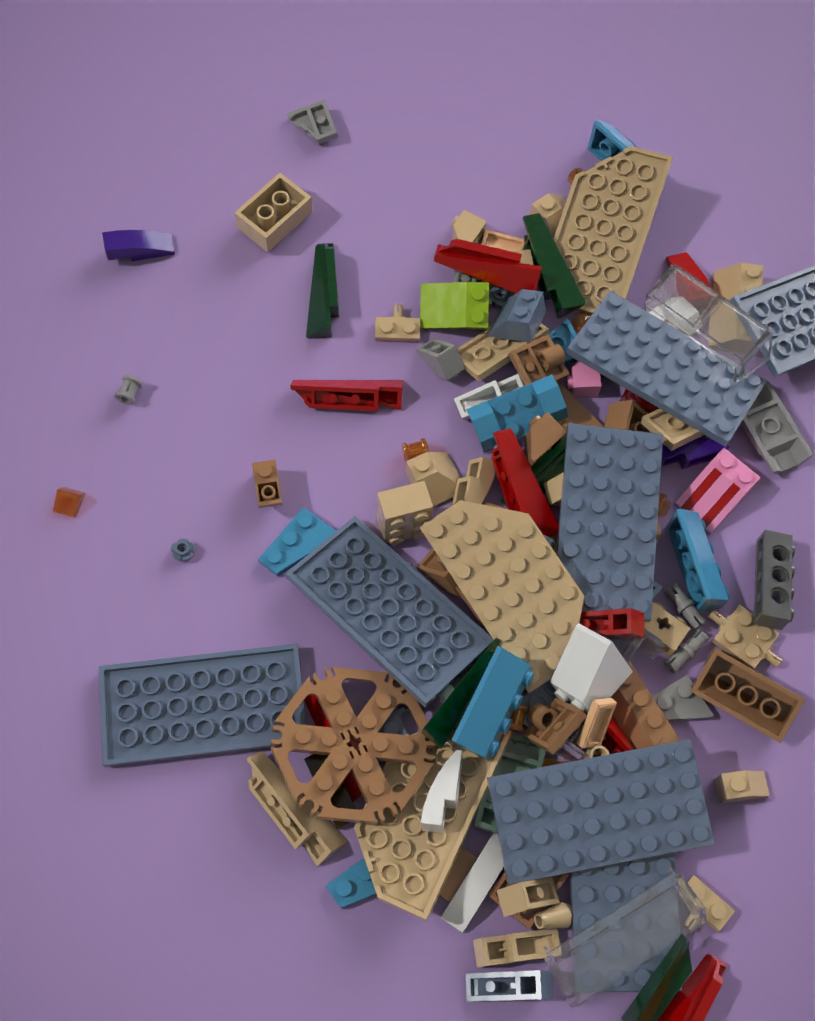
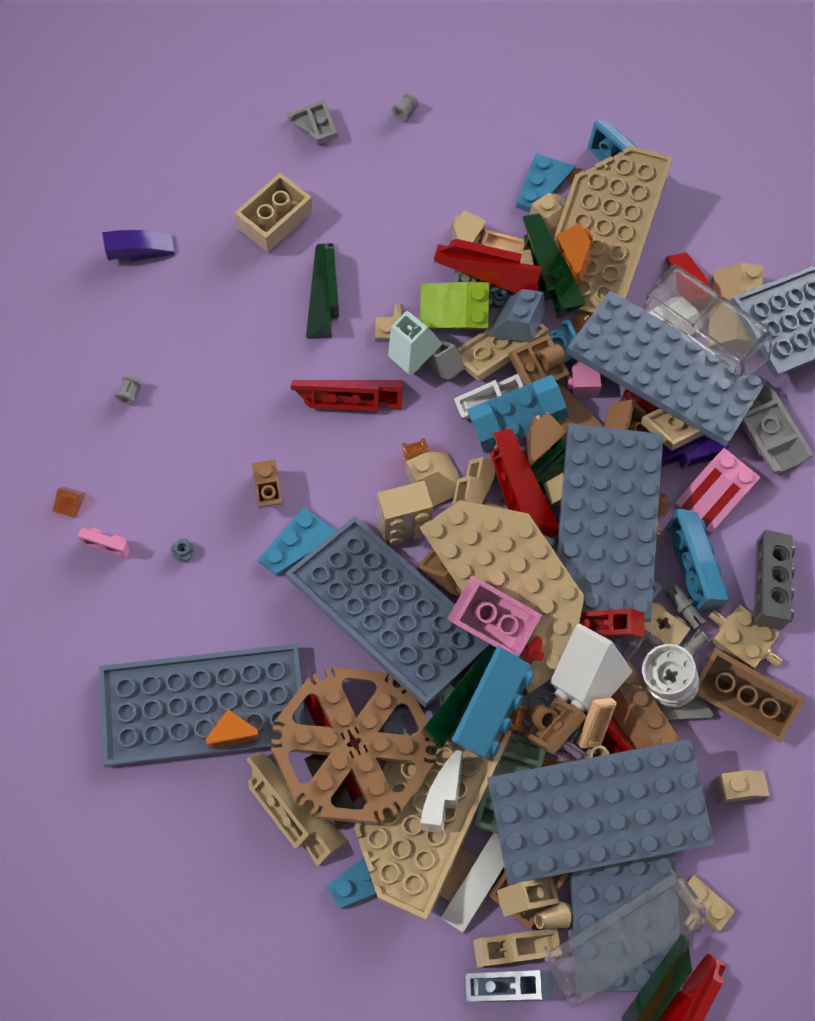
(95, 539): none -> bright pink plate
(231, 731): none -> orange slope
(405, 106): none -> light grey bush
(411, 343): none -> light aqua slope
(494, 616): none -> bright pink slope
(533, 651): none -> red piece
(543, 178): none -> dark azure wing
(575, 248): none -> orange slope
(668, 662): none -> white wheel

